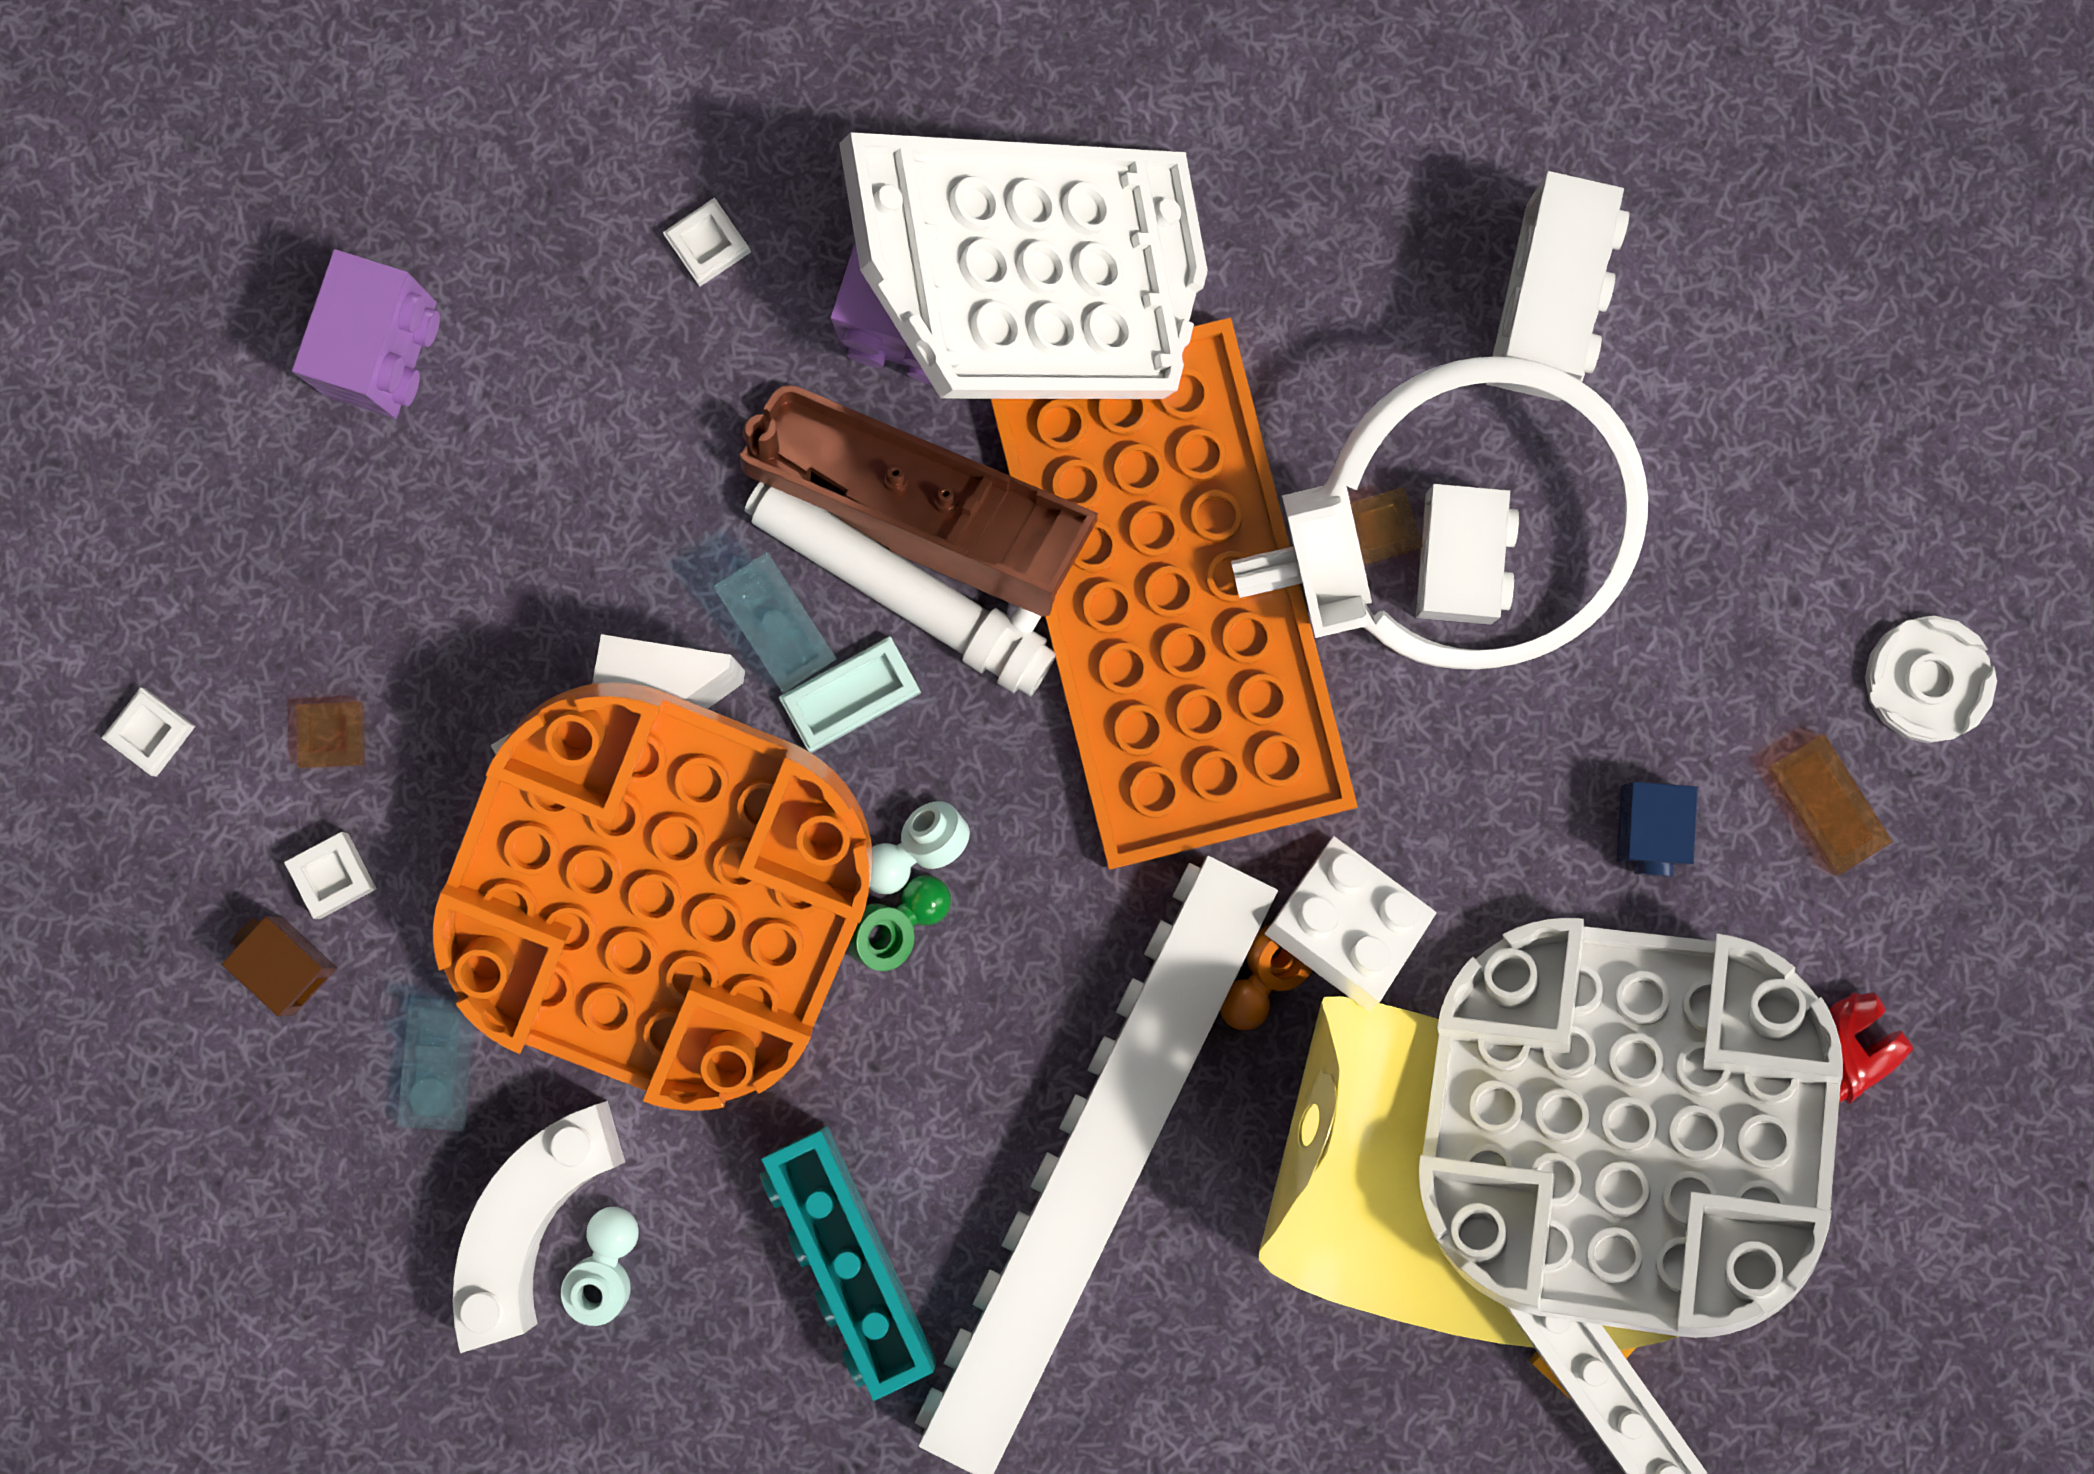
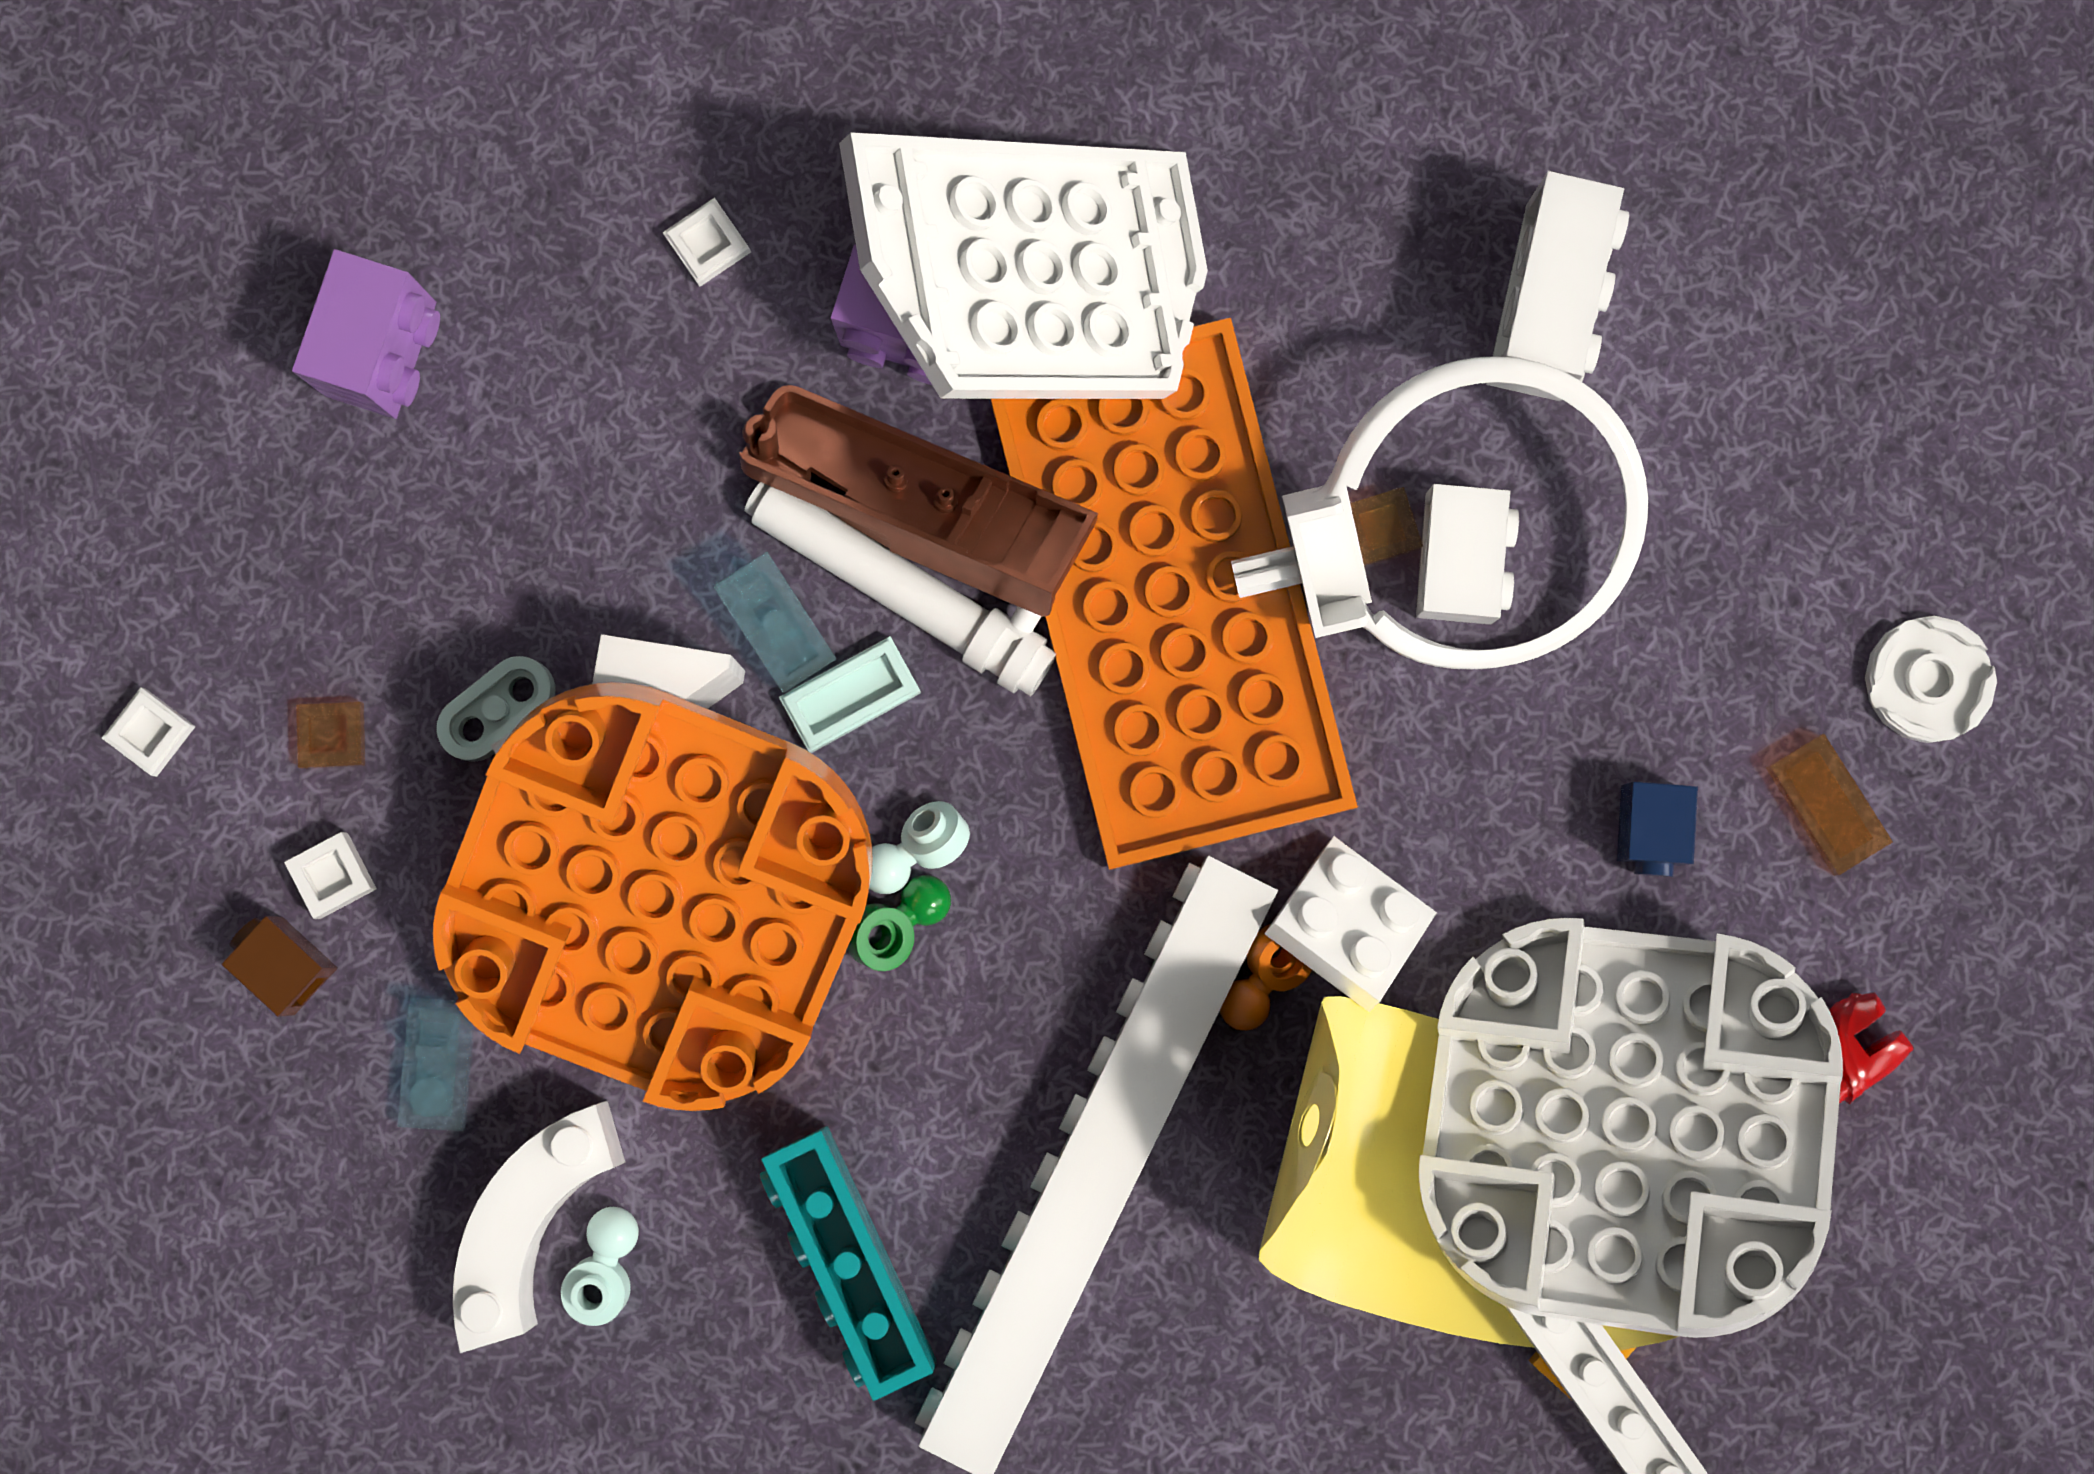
(494, 705): none -> light aqua plate

